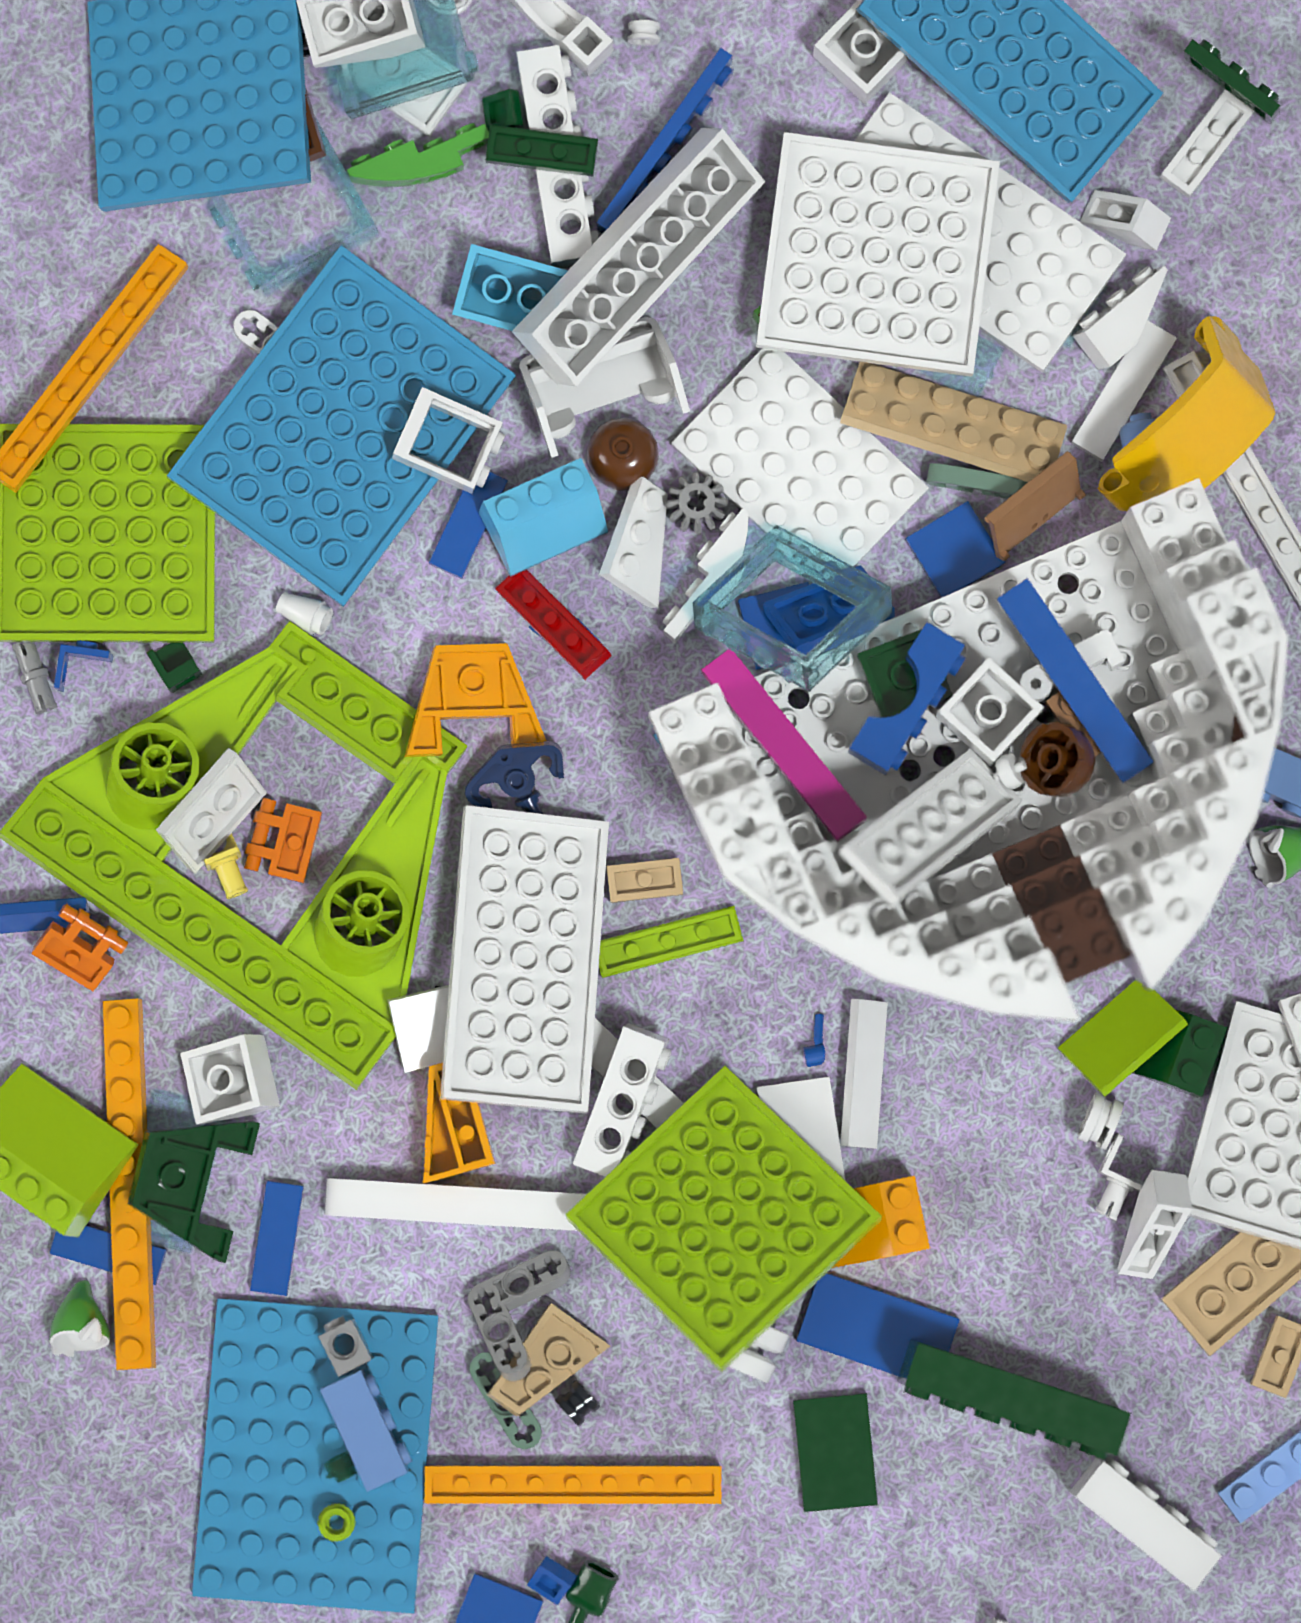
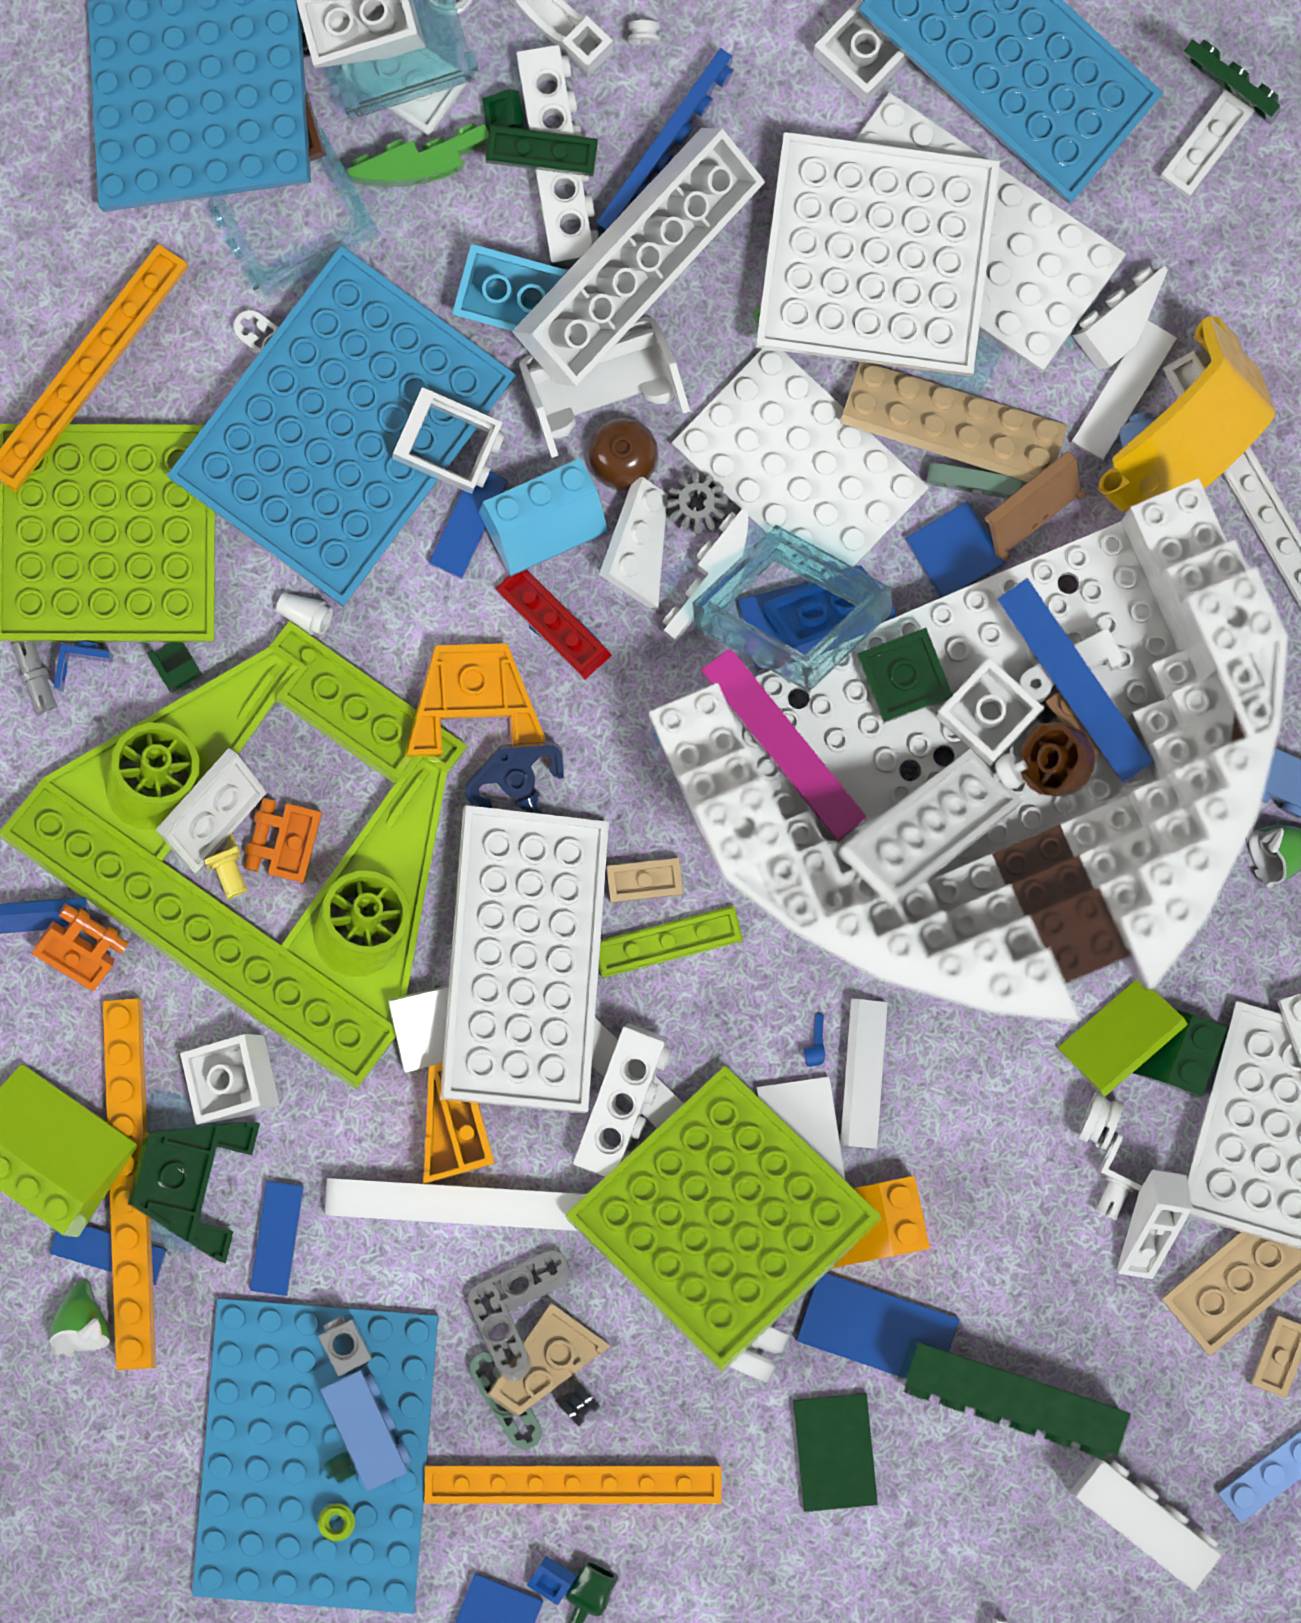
(883, 739): blue arch -> none
(1126, 219): white slope -> none

